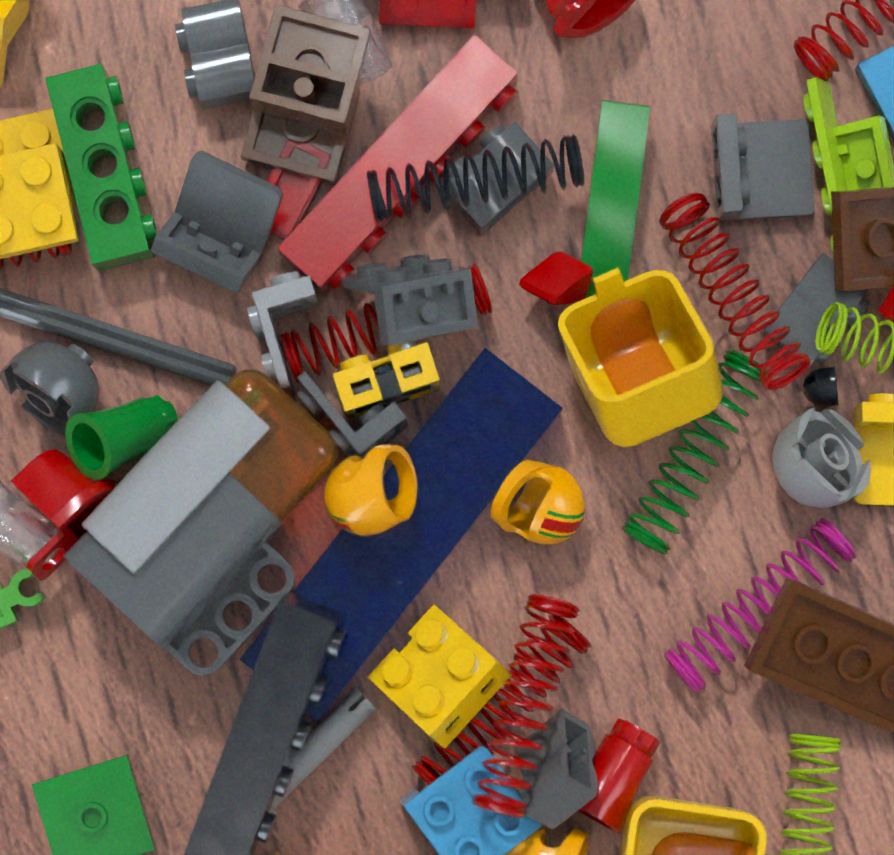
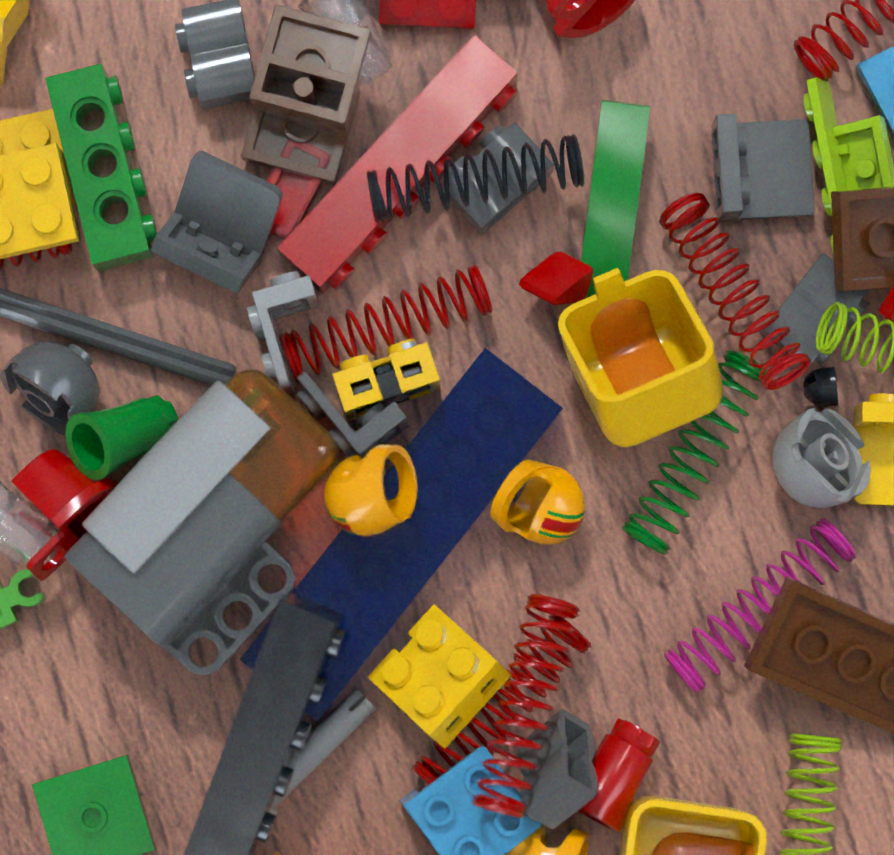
(418, 297): dark grey bracket -> none

